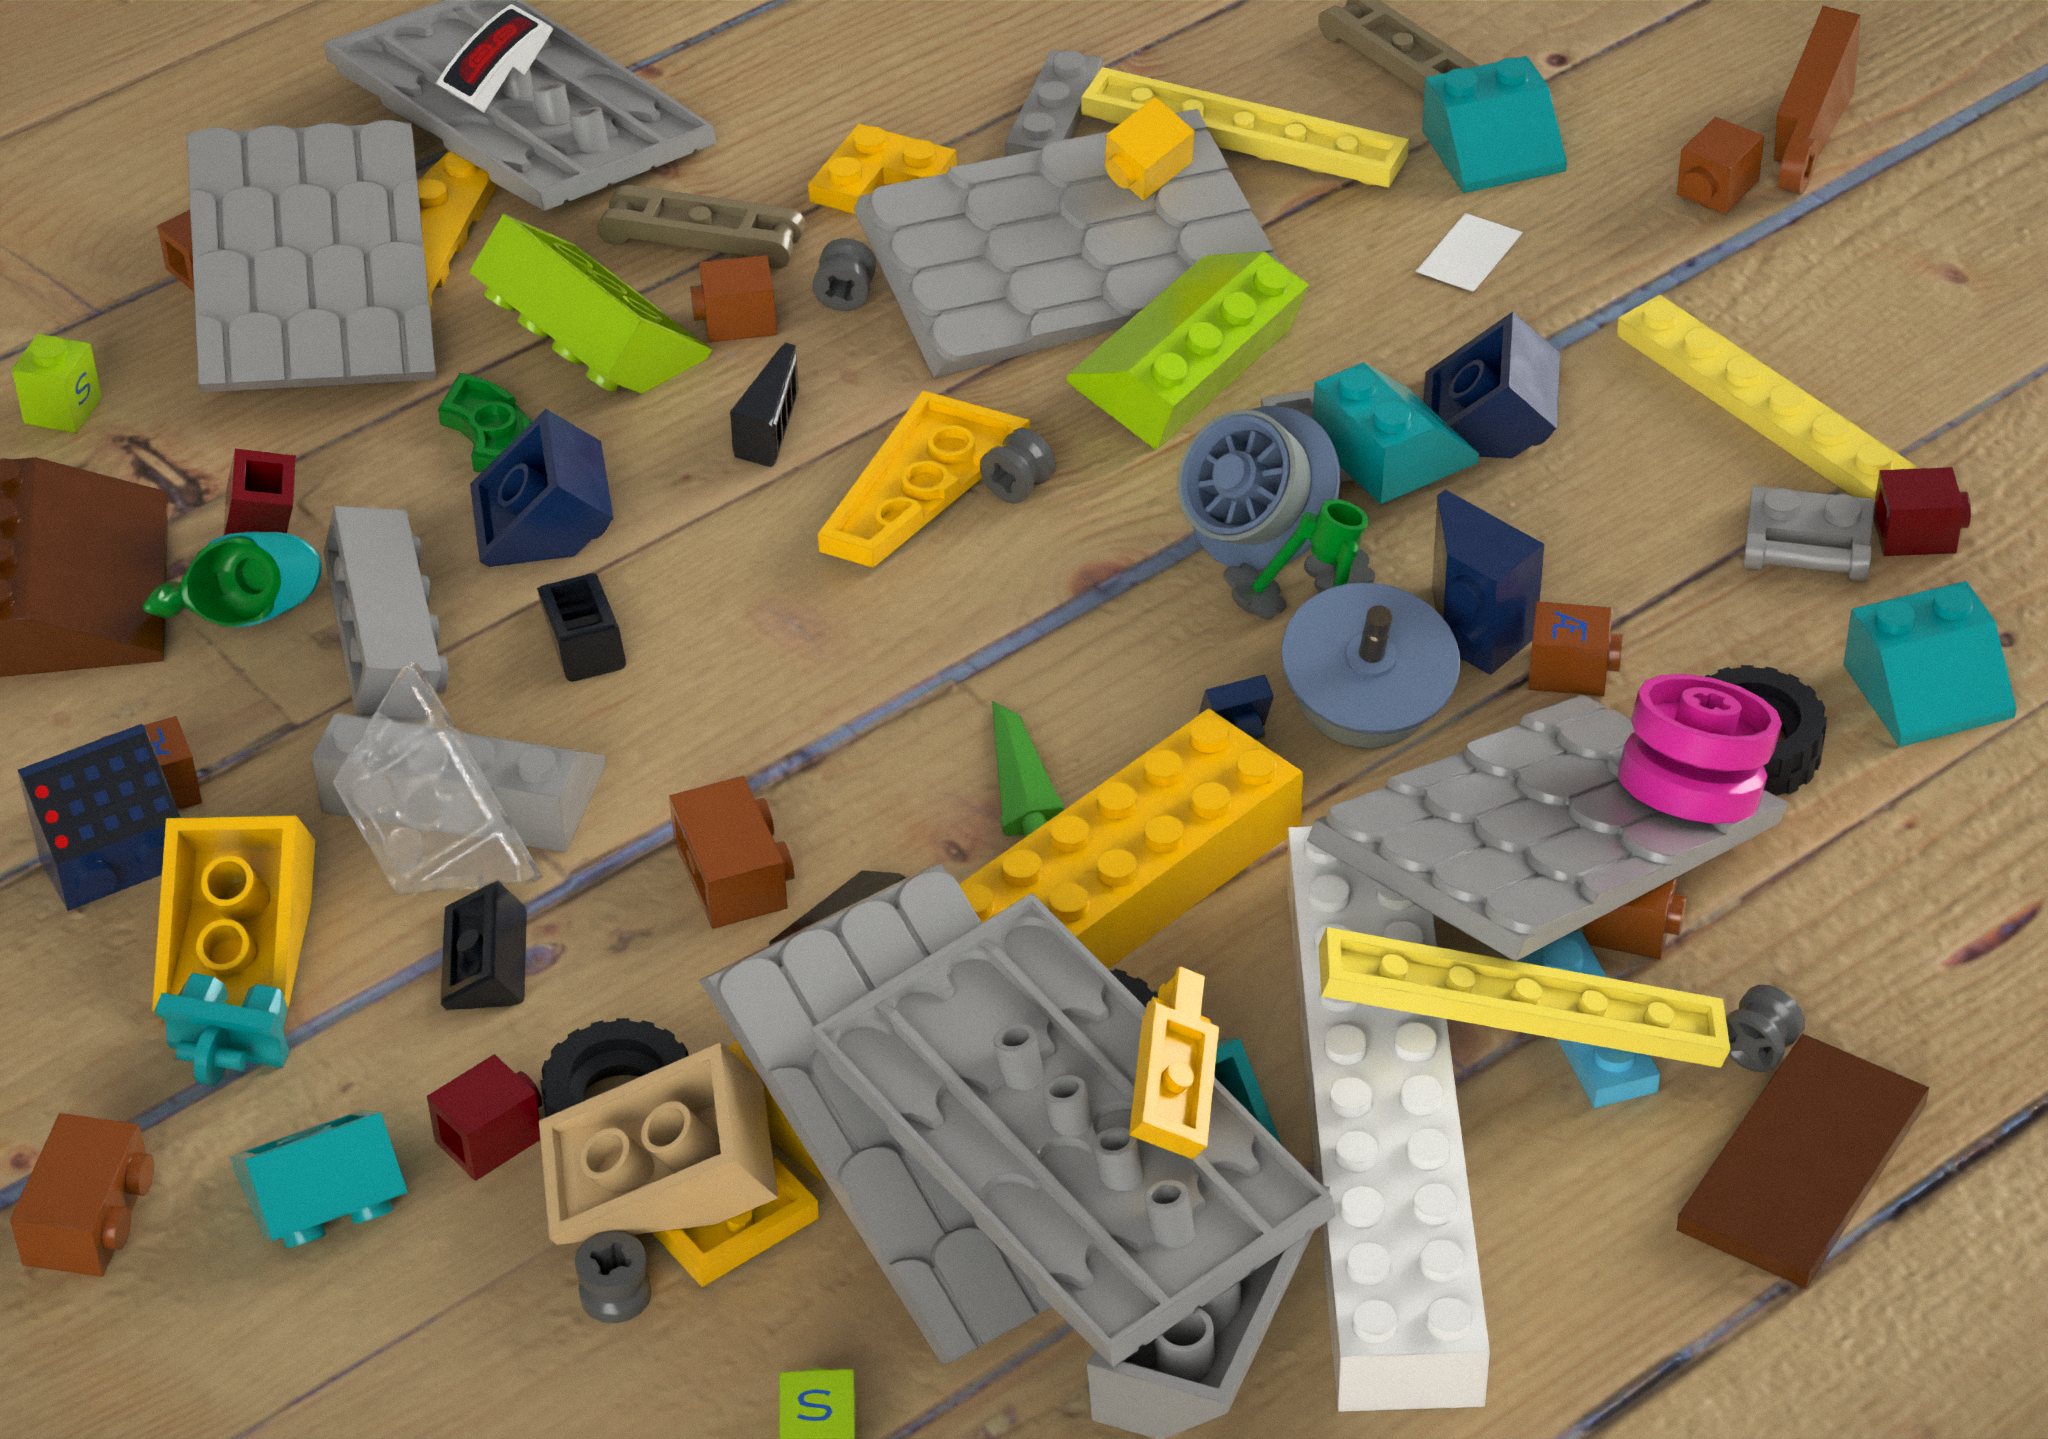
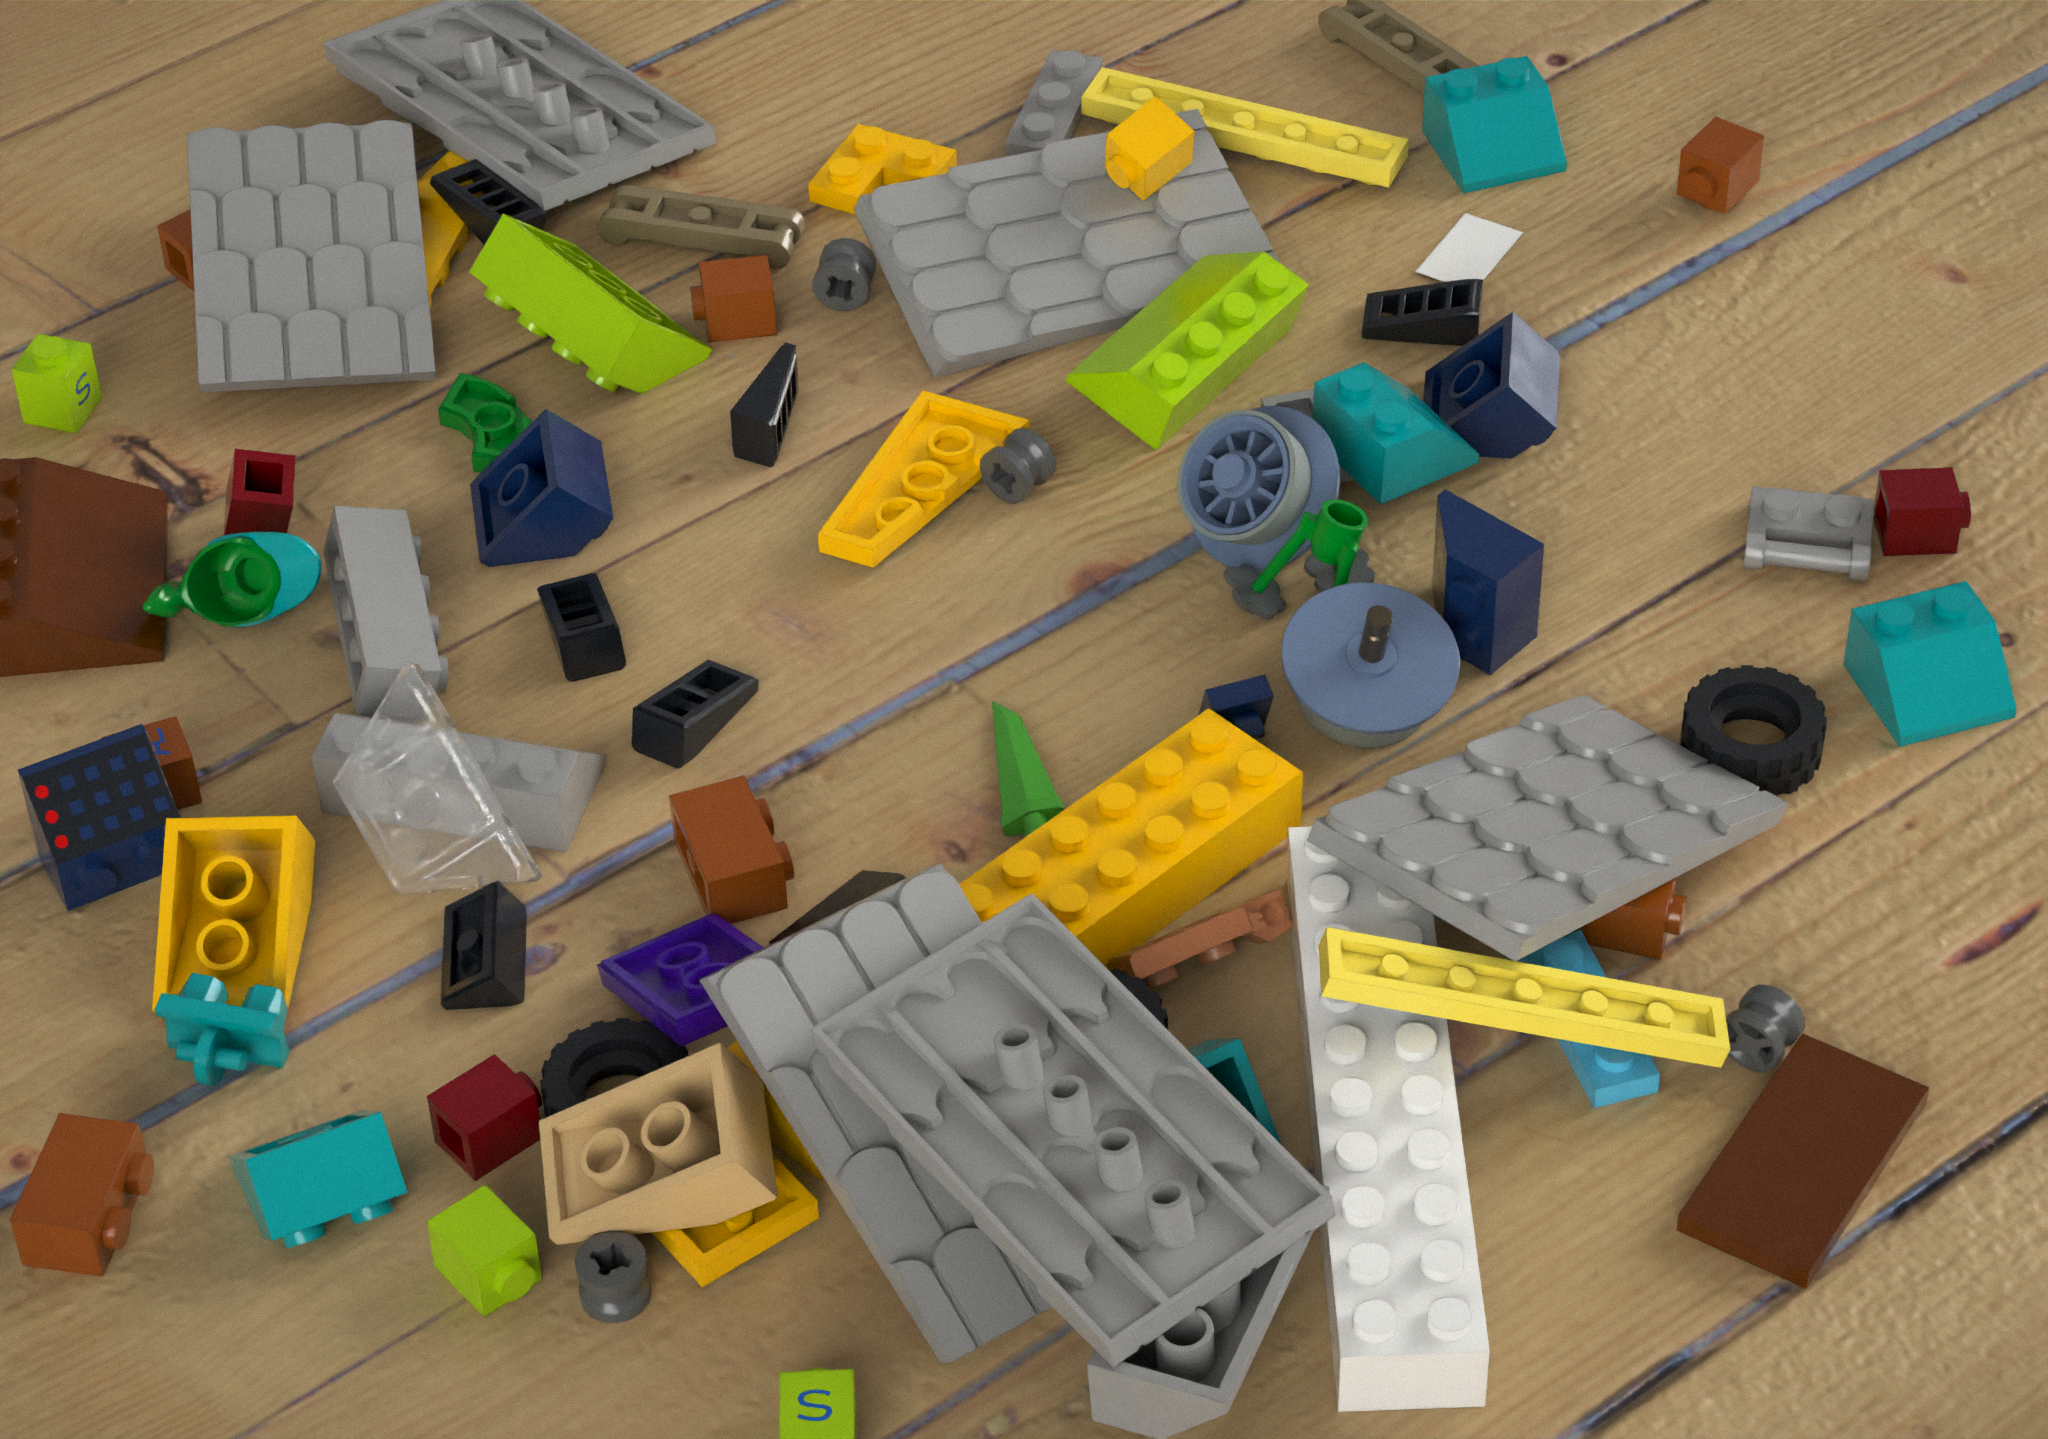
(484, 1250): none -> lime brick
(485, 60): slope -> none
(497, 191): none -> black slope
(664, 976): none -> dark purple tile
(685, 716): none -> black slope
(1175, 1068): yellow hinge -> none
(1207, 939): none -> nougat hinge
(1426, 313): none -> black slope
(1573, 648): dark orange brick -> none
(1699, 748): dark pink wheel -> none
(1759, 396): light yellow plate -> none
(1816, 96): dark orange piece -> none

